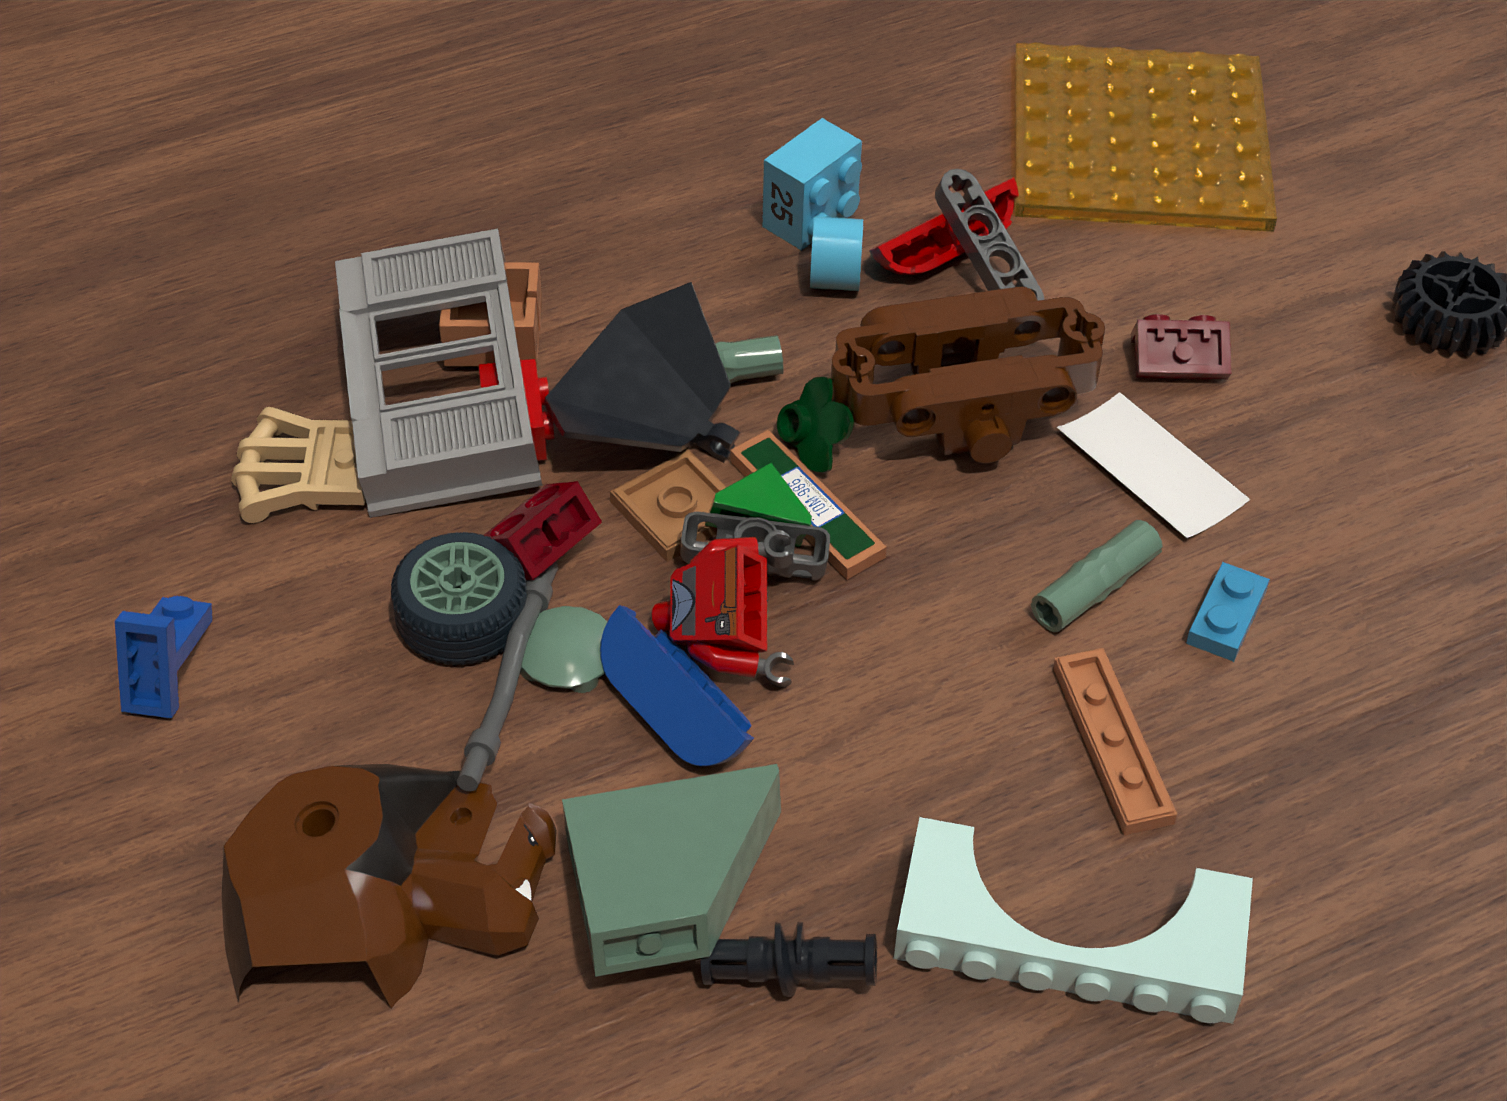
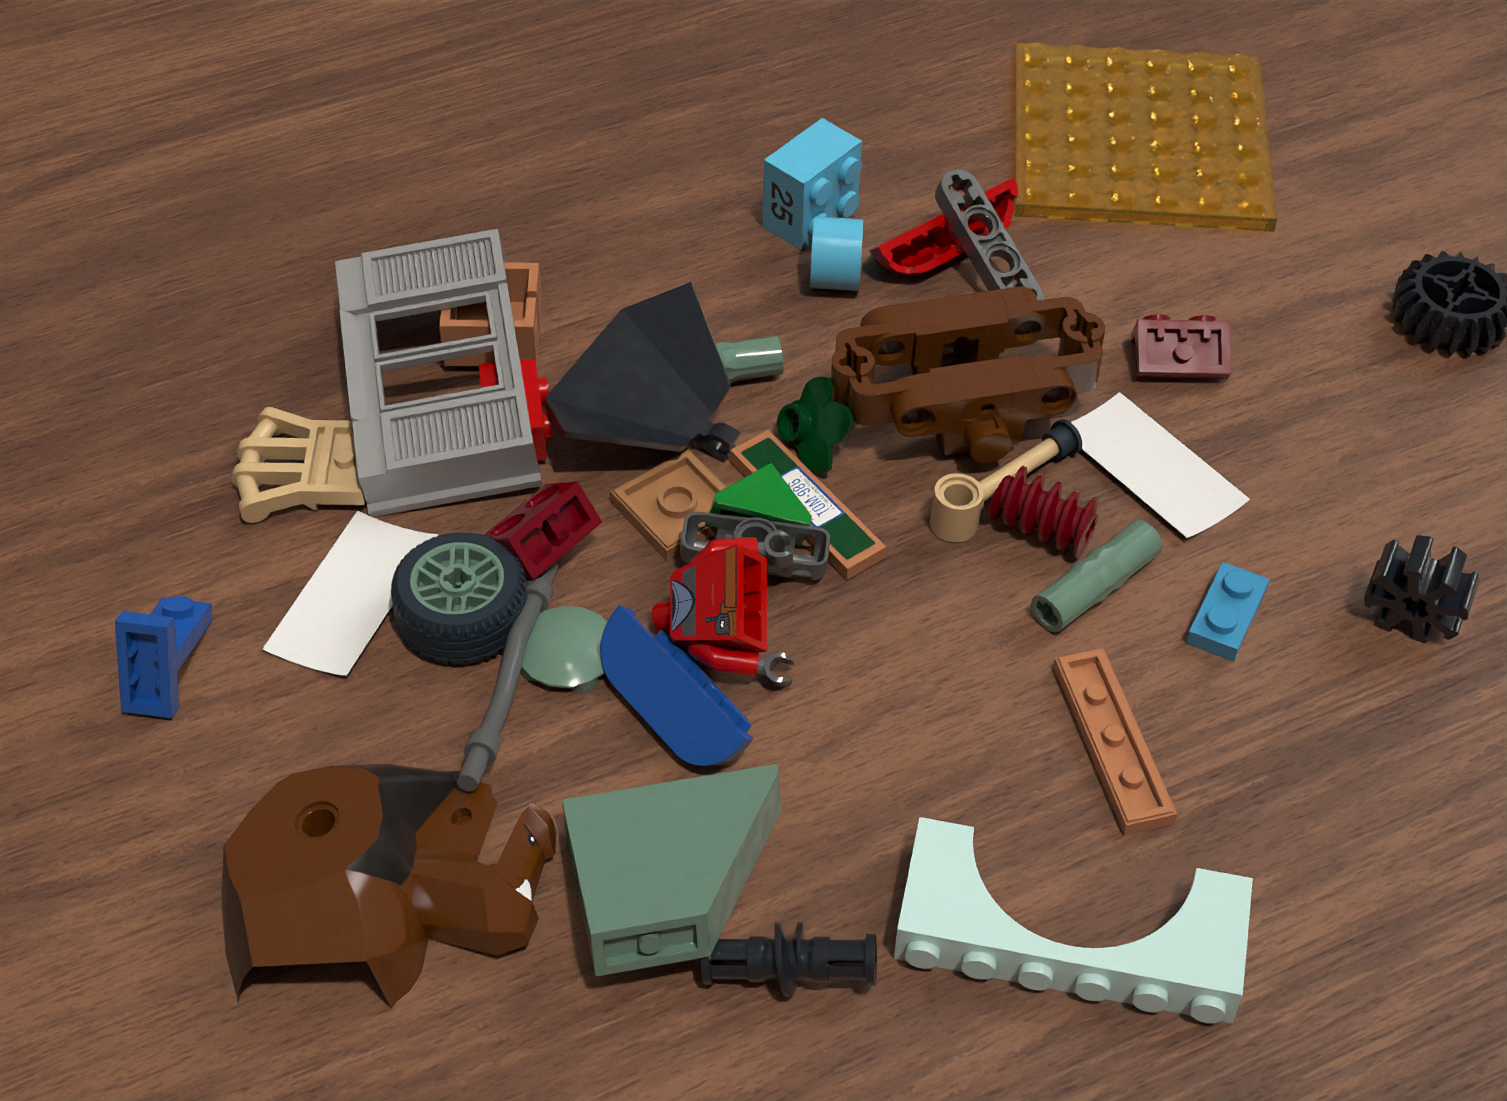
(345, 597): none -> white sticker
(961, 497): none -> tan piece
(1044, 511): none -> dark red piece
(1421, 589): none -> black gear

